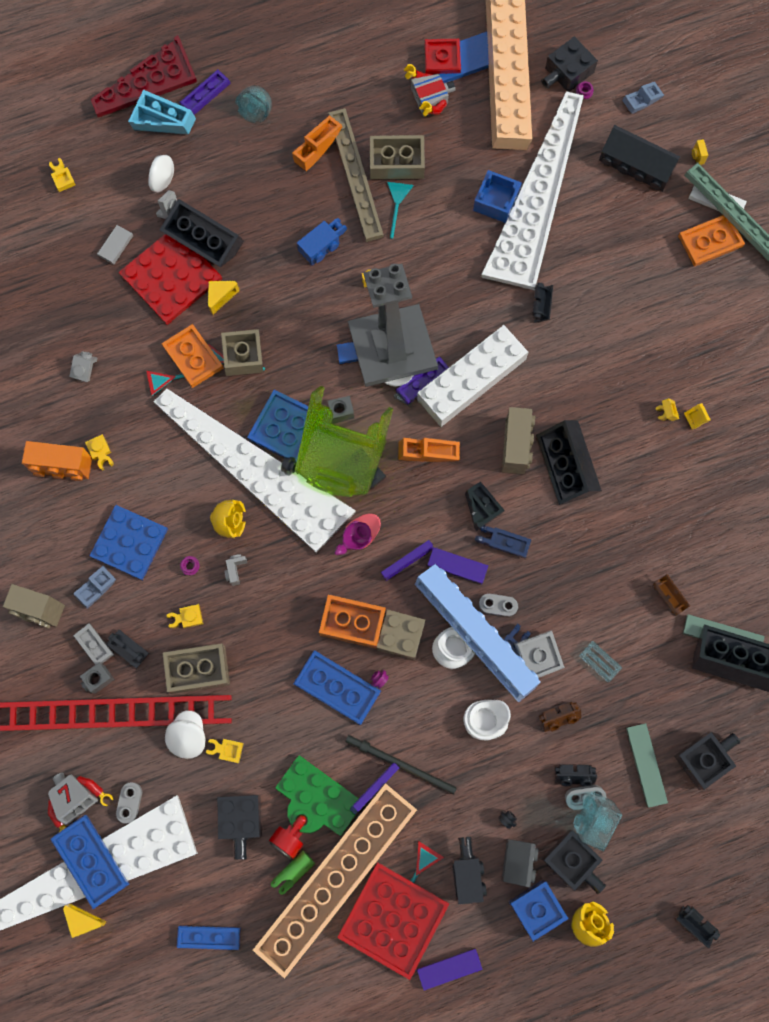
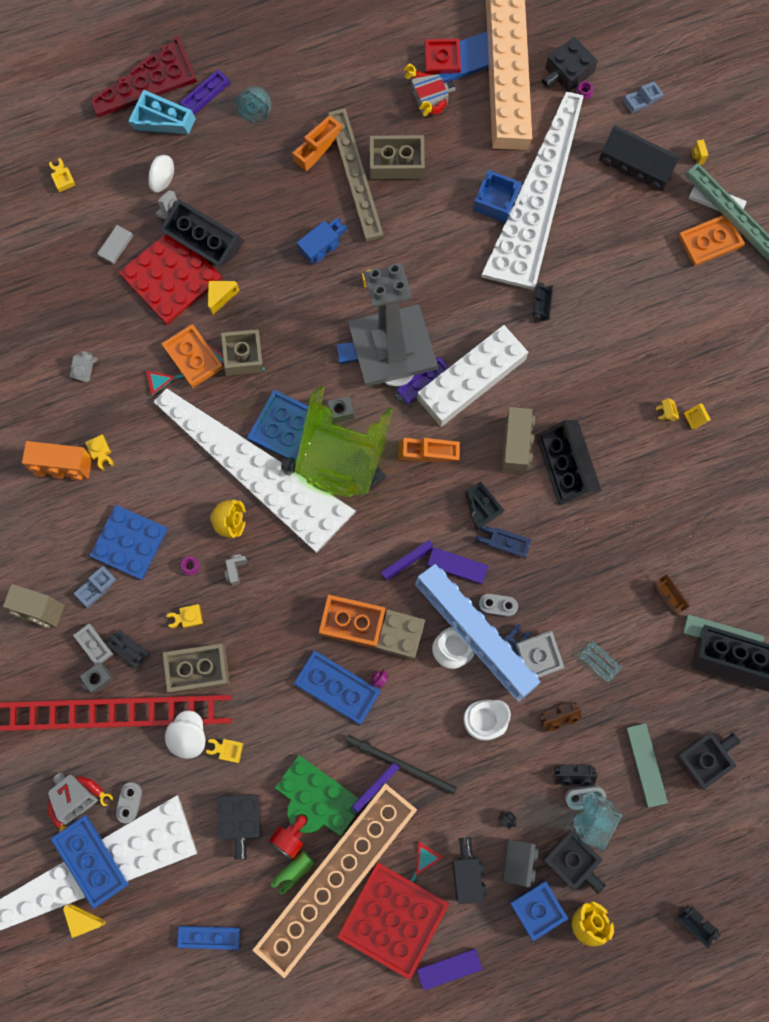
(359, 533): magenta hair -> none
(398, 193): teal piece -> none

